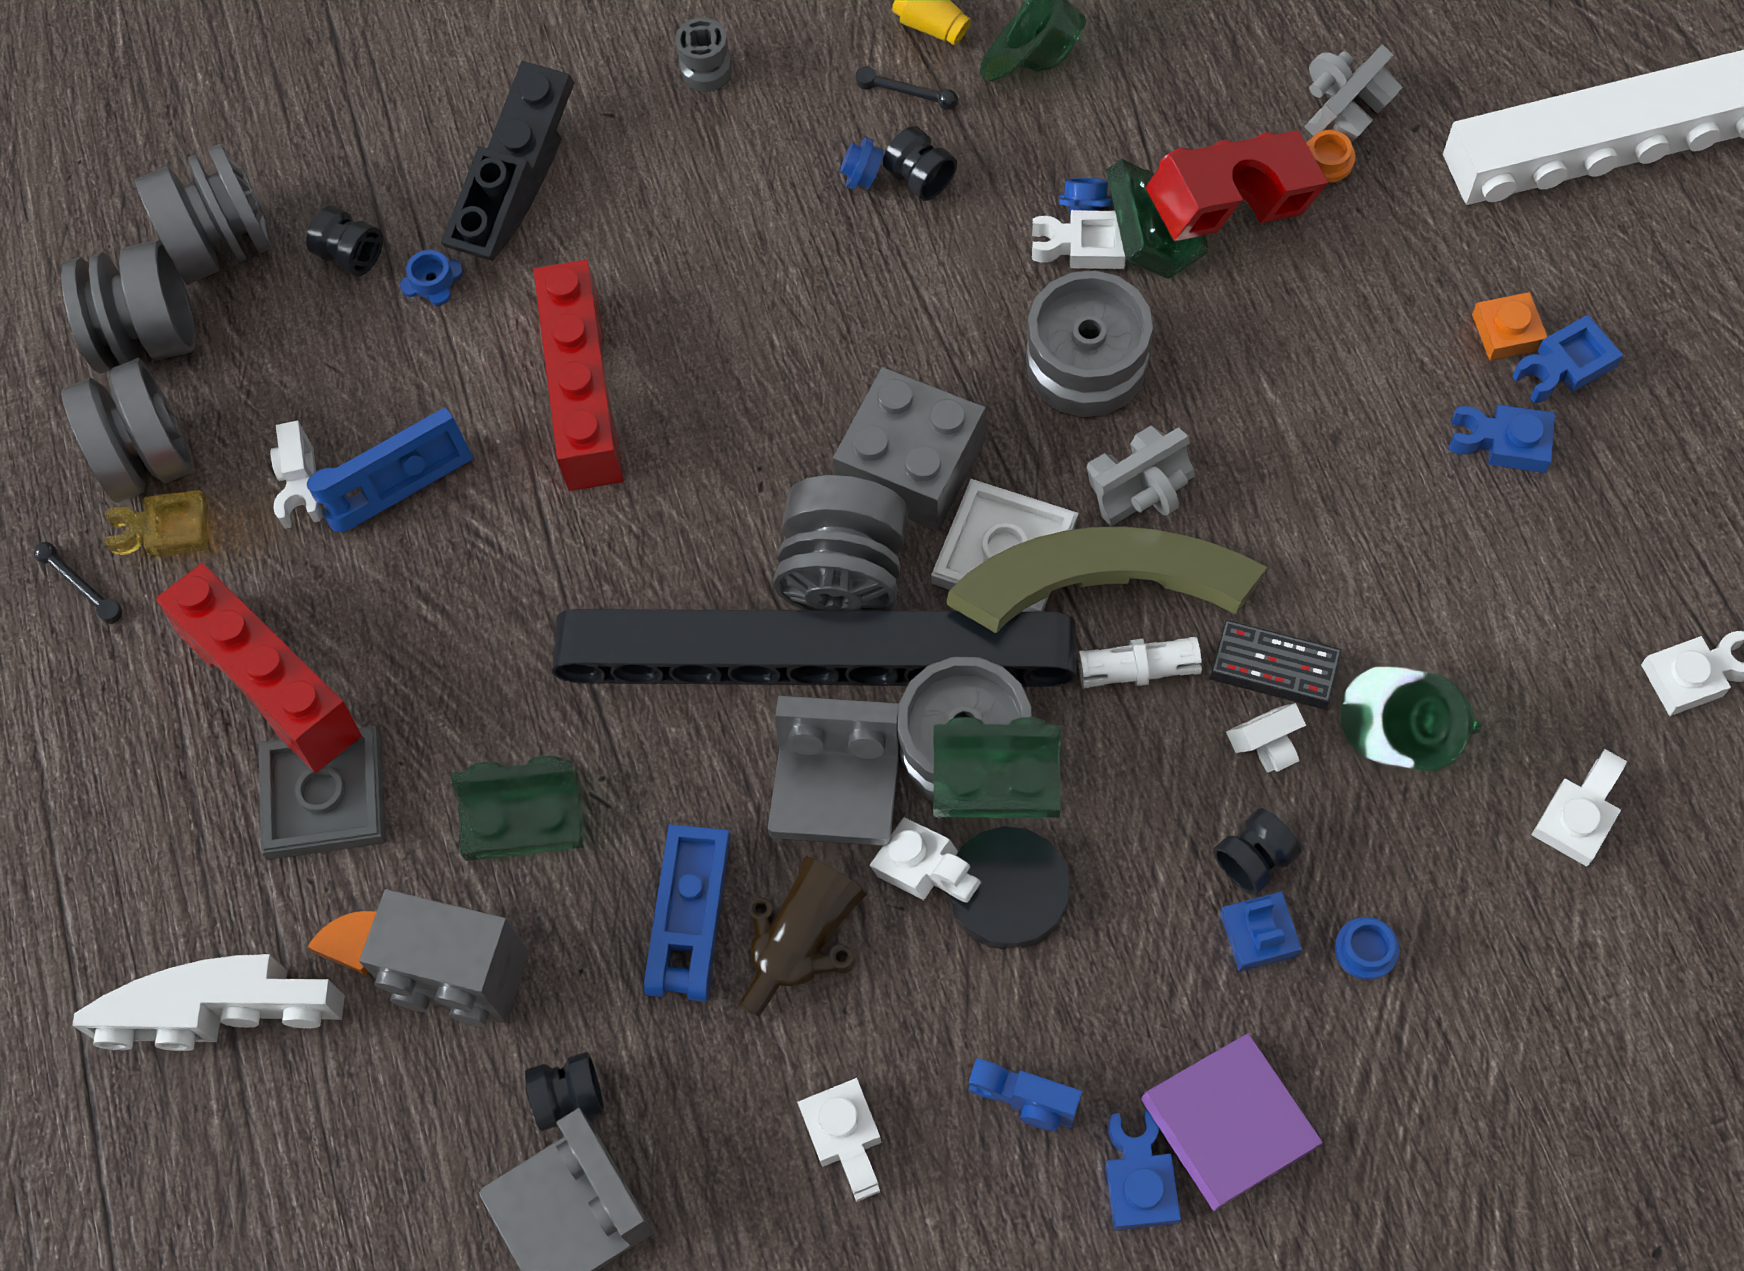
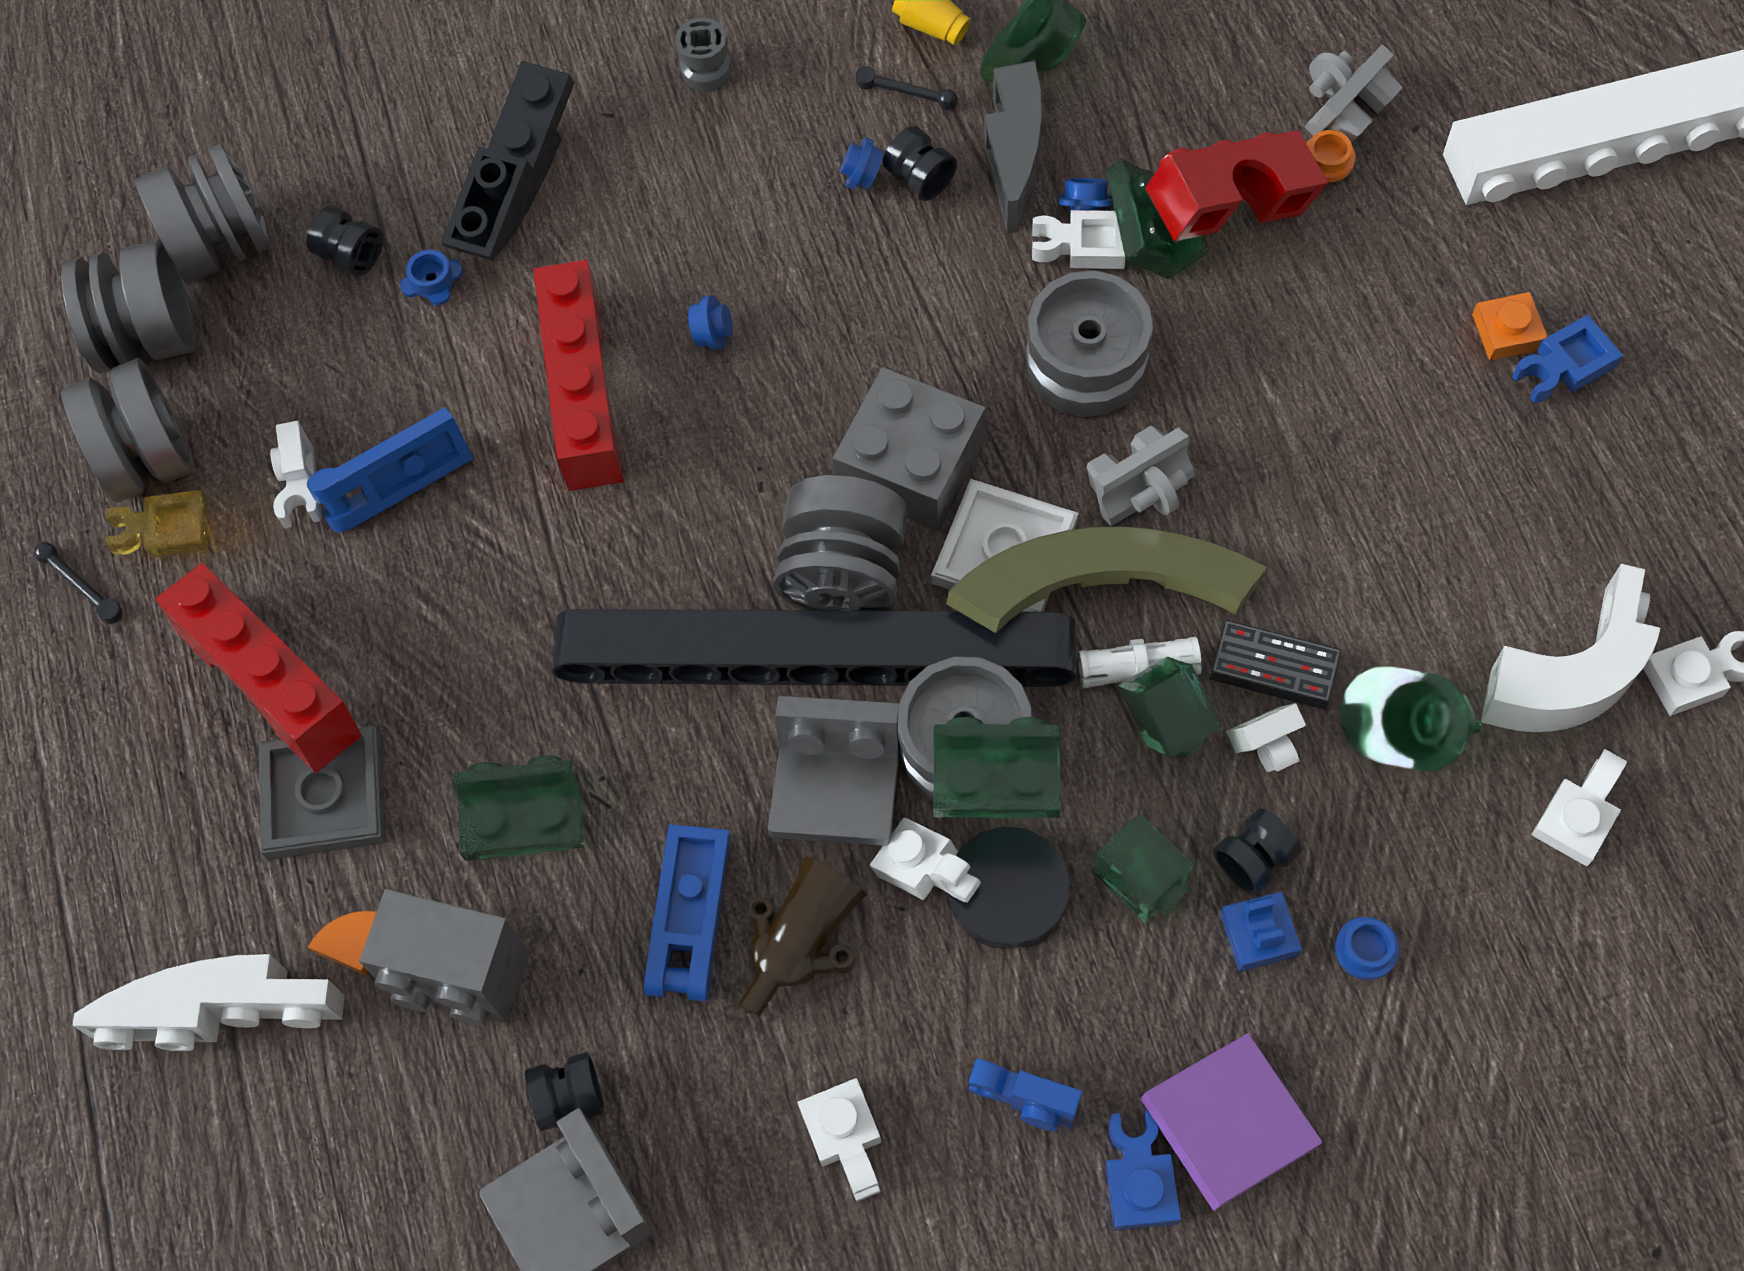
(710, 323): none -> blue plate
(1014, 139): none -> dark grey slope
(1144, 869): none -> clear green brick
(1170, 707): none -> clear green brick
(1513, 436): blue plate -> none
(1562, 692): none -> white arch

